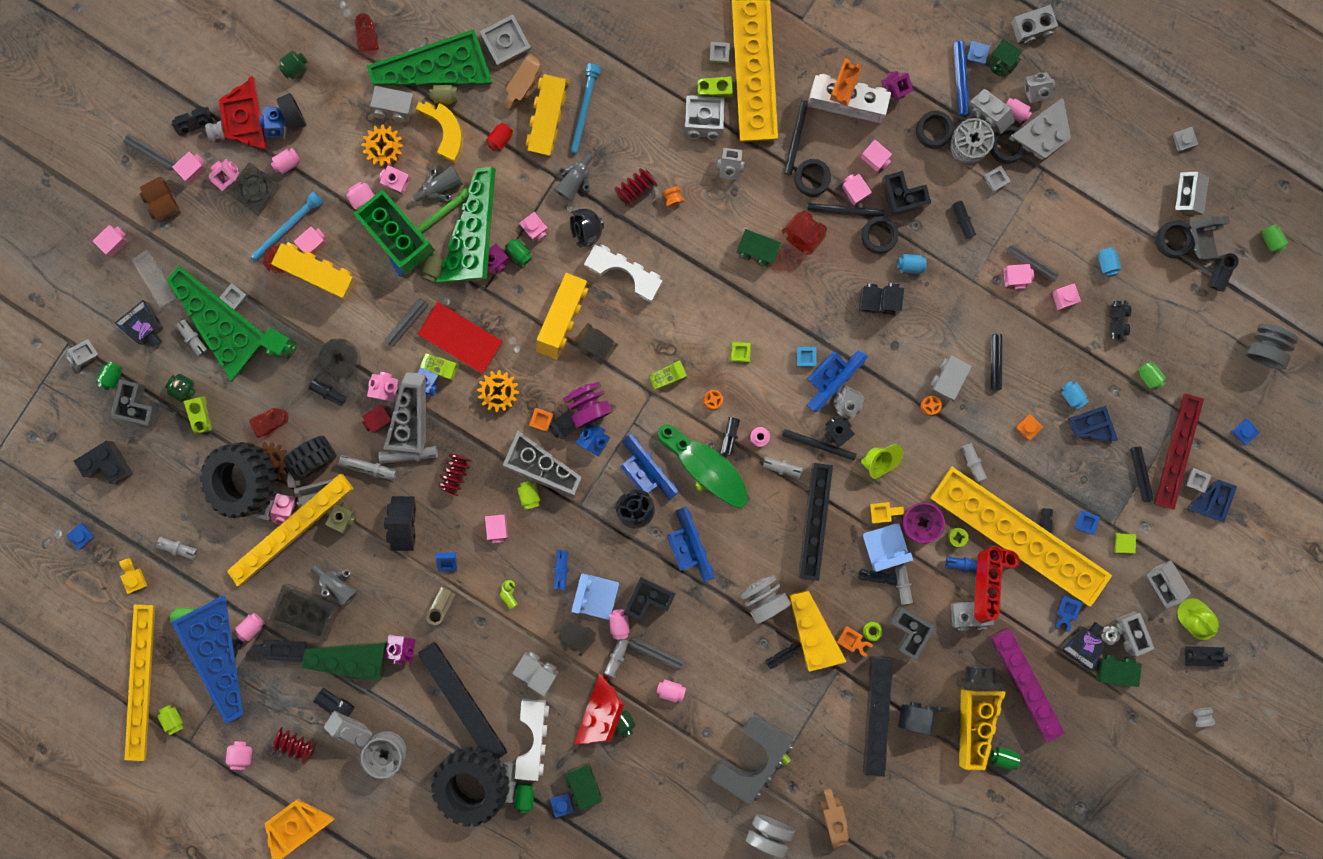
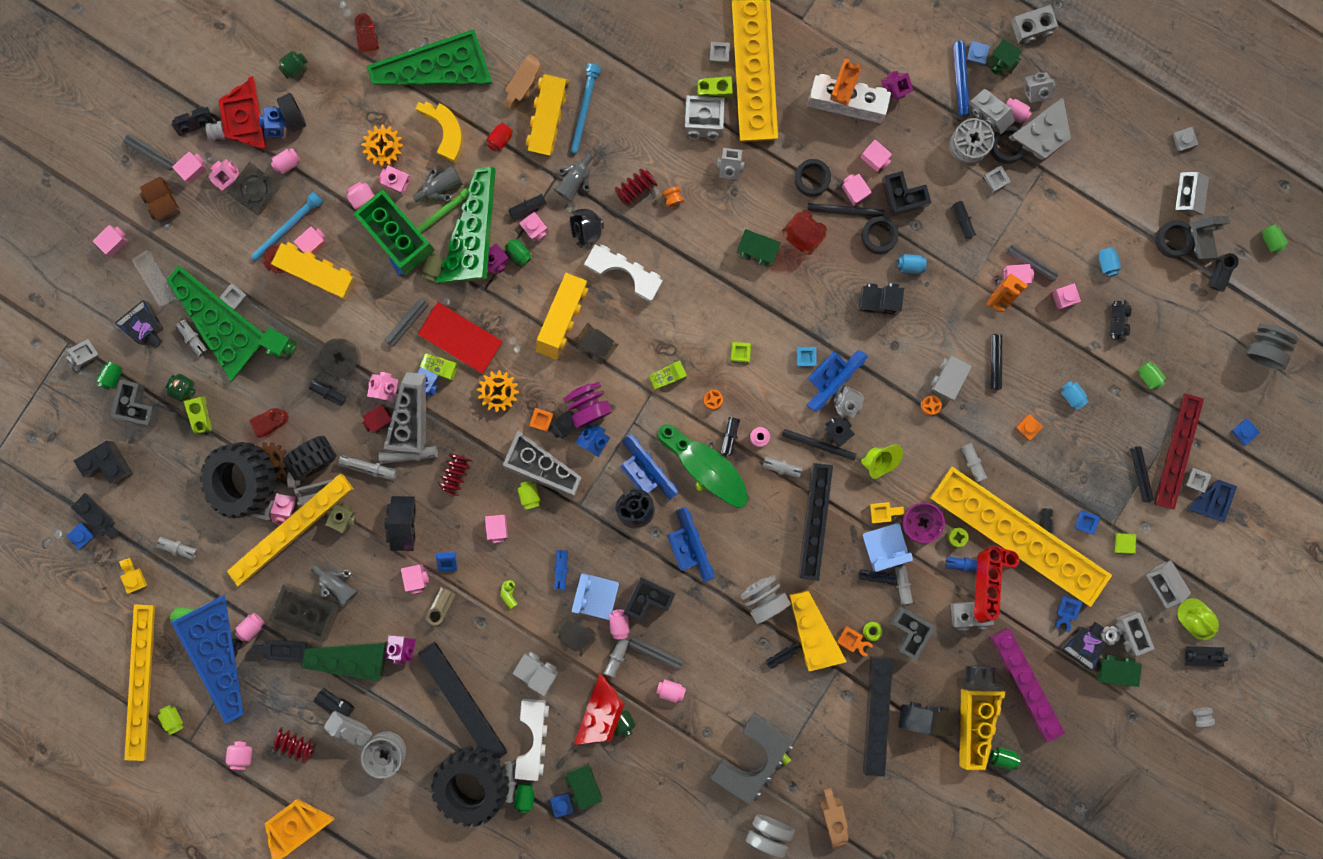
(95, 516): none -> black hinge
(391, 104): light grey brick -> none
(414, 578): none -> bright pink brick
(444, 94): olive brick -> none
(505, 40): light grey plate -> none
(527, 206): none -> black axle
(796, 137): black bar -> none
(934, 115): black tyre -> none
(1006, 292): none -> orange hinge
(1093, 425): dark blue wing -> none

